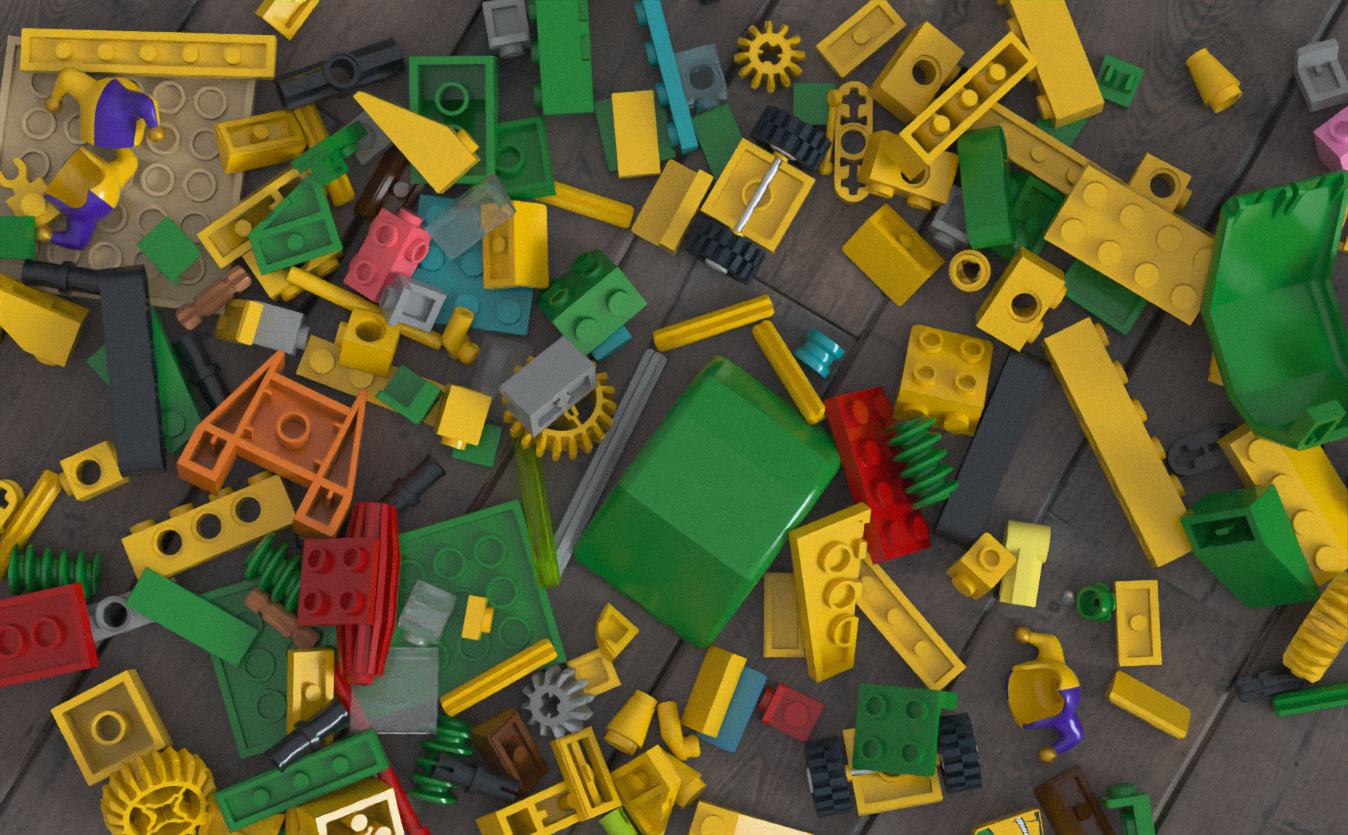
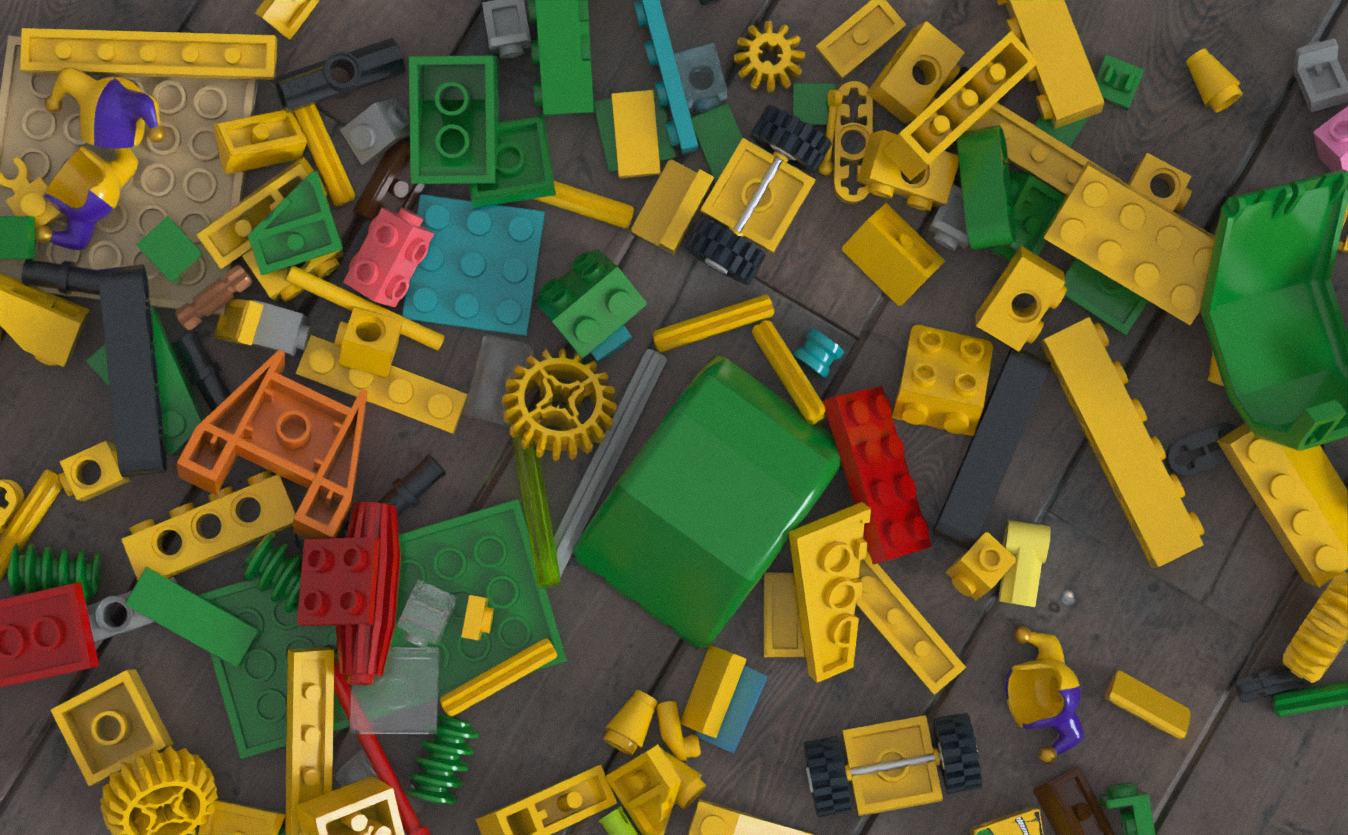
(282, 621): nougat axle -> none
(303, 780): green tile -> none
(307, 735): black pin -> none
(328, 155): green plate -> none
(410, 395): green panel -> none
(411, 303): light grey bracket -> none
(430, 146): yellow slope -> none
(456, 339): yellow arm -> none
(461, 416): yellow brick -> none
(471, 216): clear slope -> none
(474, 777): black pin -> none
(487, 448): green tile -> none
(510, 750): reddish brown slope -> none
(518, 250): yellow panel -> none
(549, 385): light grey hinge -> none
(571, 710): light grey gear -> none
(573, 780): yellow tile -> none
(596, 669): yellow tile -> none
(613, 632): yellow tile -> none
(789, 711): red bracket -> none
(898, 728): green bracket -> none
(922, 461): green piece -> none
(961, 275): yellow cone -> none
(1088, 604): green plate -> none
(1137, 623): yellow plate -> none
(1250, 547): green slope -> none

